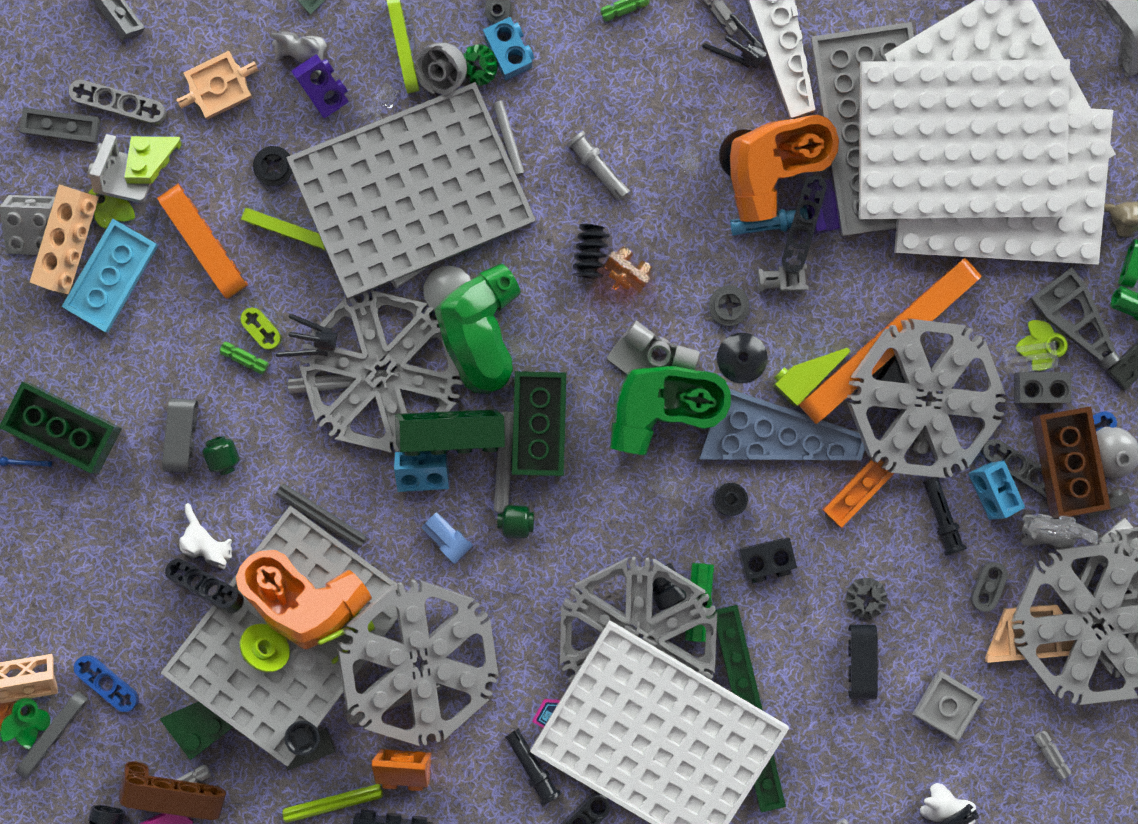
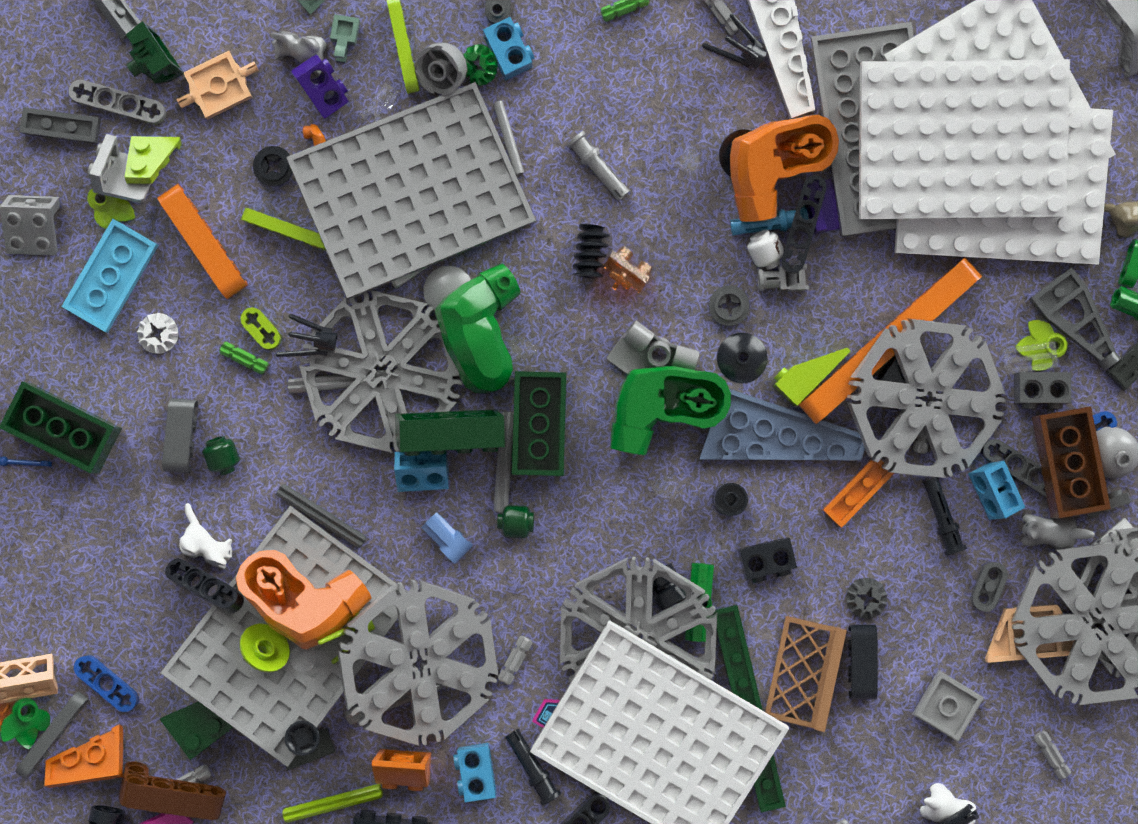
(64, 239): light nougat brick -> none
(90, 762): none -> orange wing
(151, 55): none -> dark green brick
(168, 336): none -> white gear
(315, 133): none -> orange arm
(344, 33): none -> sand green plate
(481, 771): none -> dark azure brick
(515, 660): none -> light grey axle
(765, 249): none -> white head
(827, 678): none -> medium nougat fence
(1062, 527): clear wing -> none

